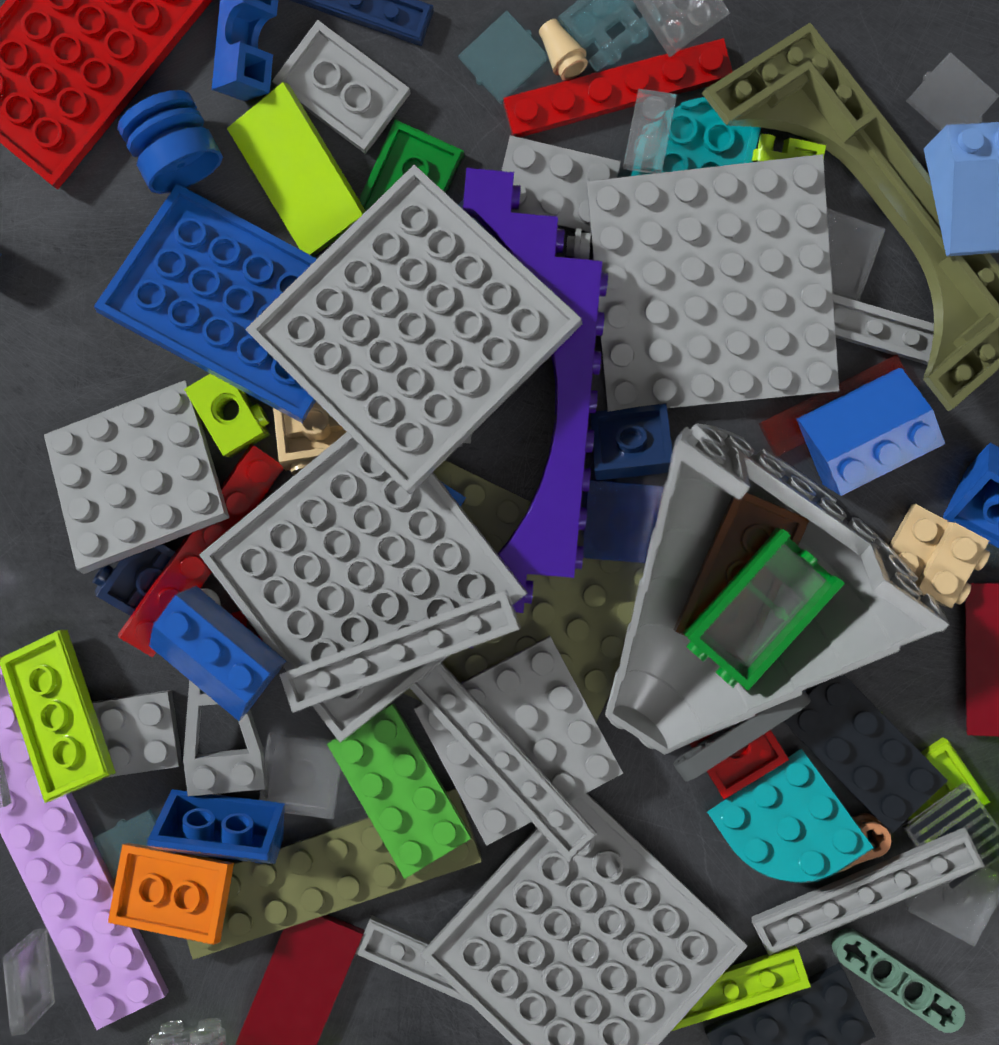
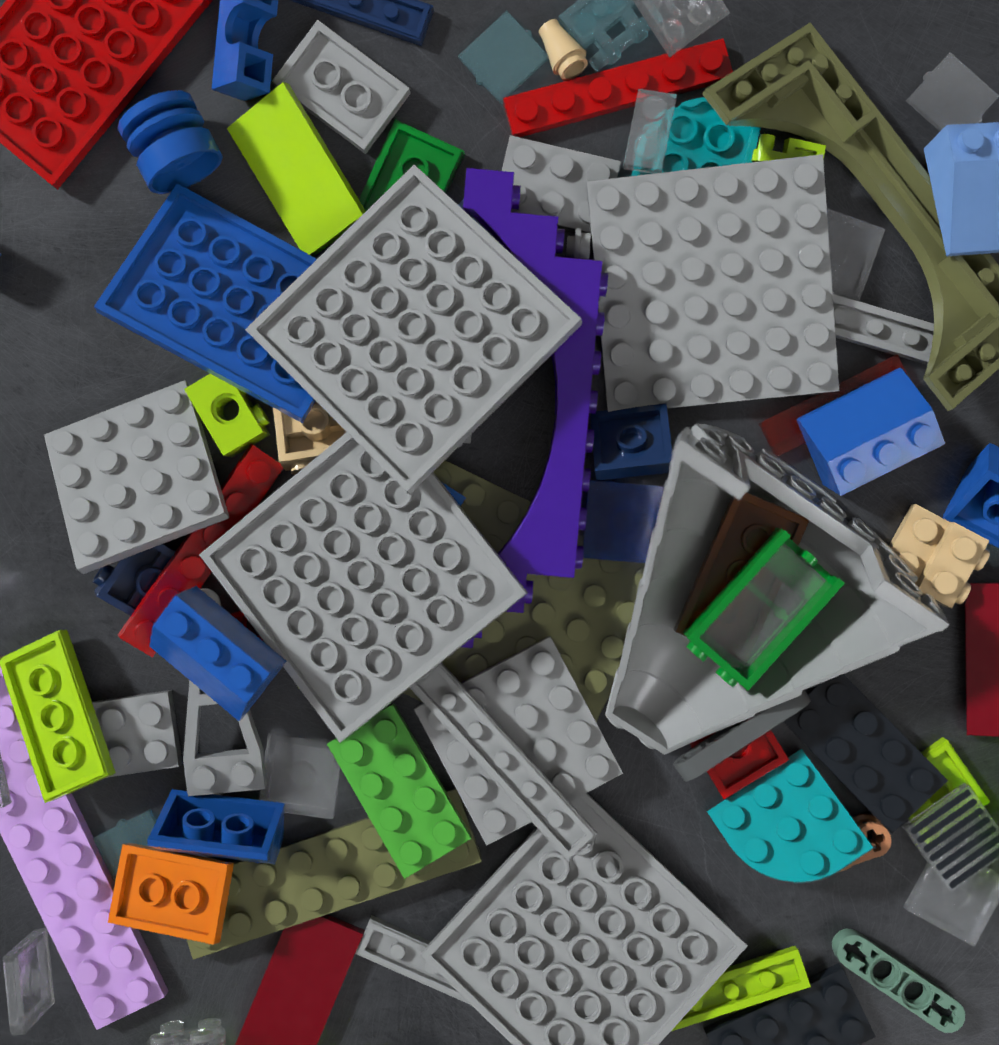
(400, 651): light grey plate -> none
(867, 891): light grey tile -> none

